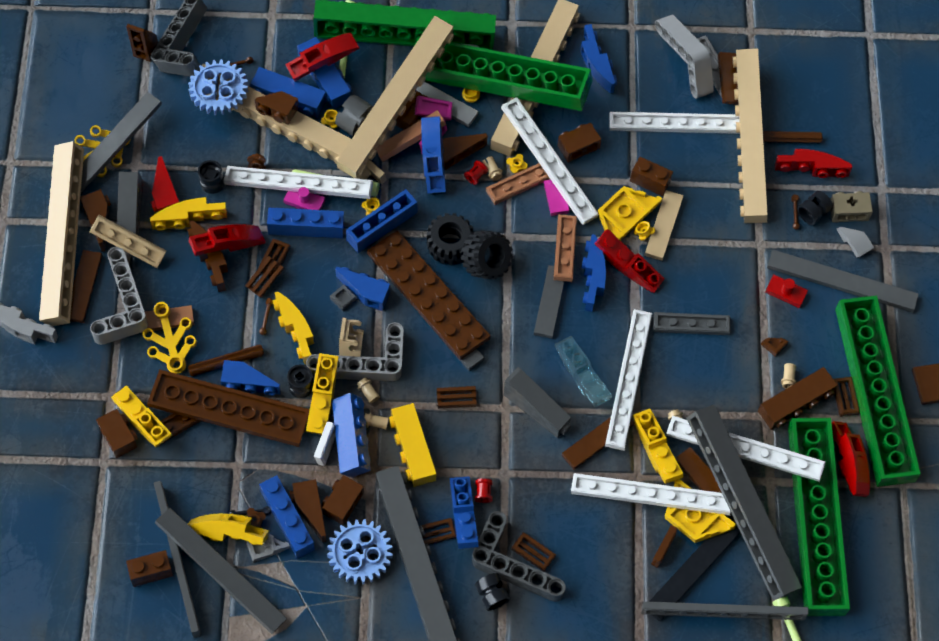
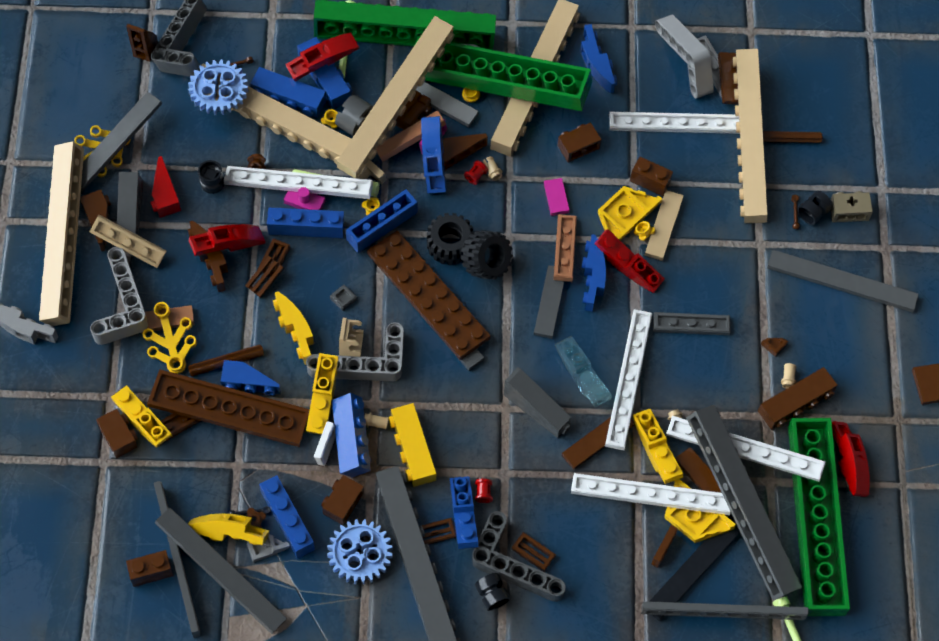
(84, 284): reddish brown tile -> none
(180, 214): yellow slope -> none
(269, 302): reddish brown hinge -> none
(278, 106): reddish brown slope -> none
(300, 381): black wheel -> none
(307, 502): reddish brown slope -> none
(368, 290): blue slope -> none
(368, 390): tan pin -> none
(427, 106): dark pink tile -> none
(452, 391): reddish brown tile -> none
(514, 167): yellow plate -> none
(517, 183): nougat tile -> none
(550, 161): white tile -> none
(786, 290): red tile -> none
(820, 163): red slope -> none
(848, 411): reddish brown tile -> none
(856, 239): light grey slope -> none
(877, 391): green brick -> none

